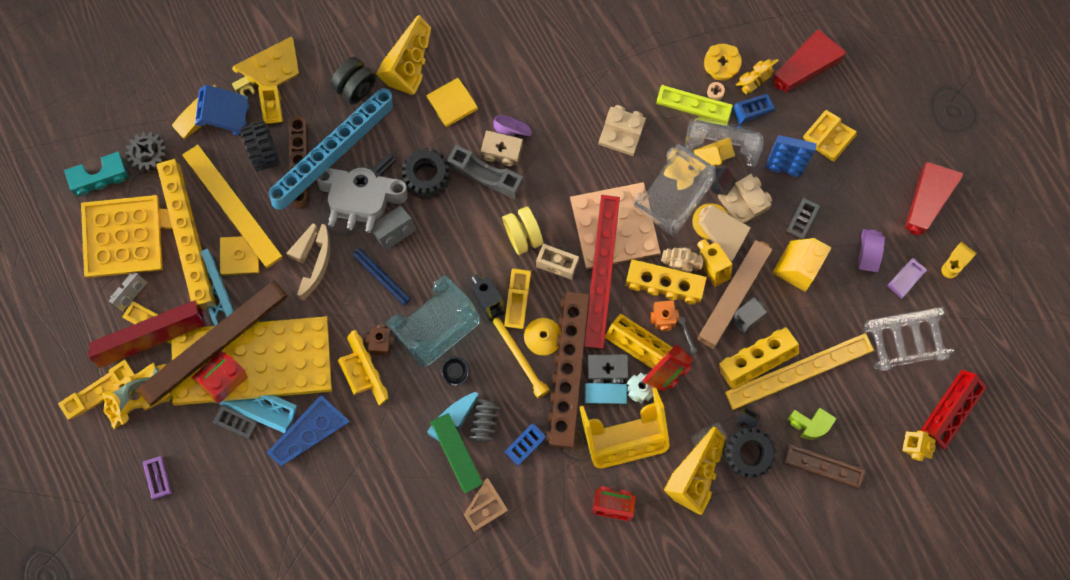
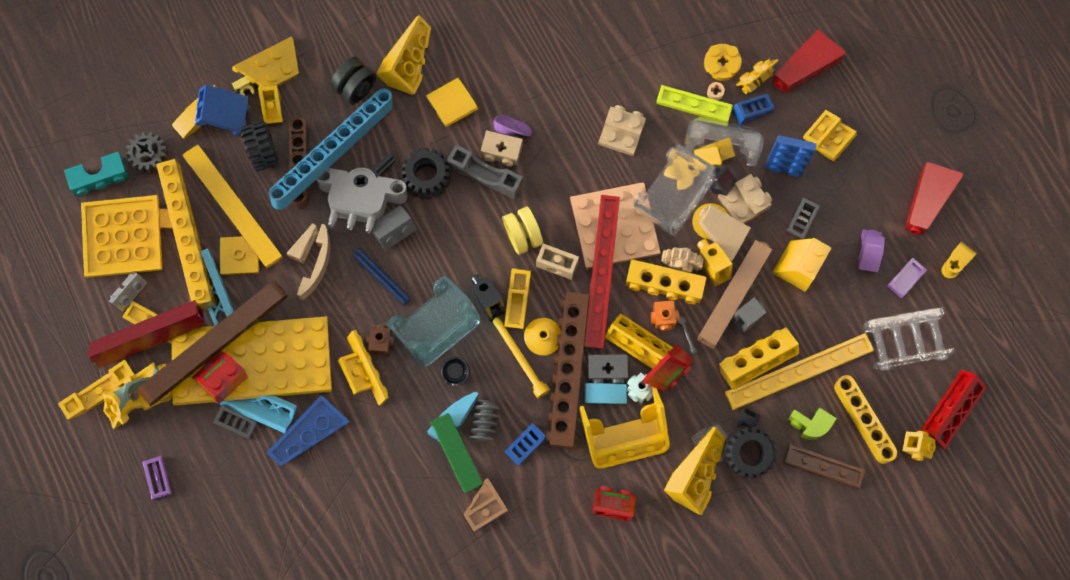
(865, 429): none -> yellow beam

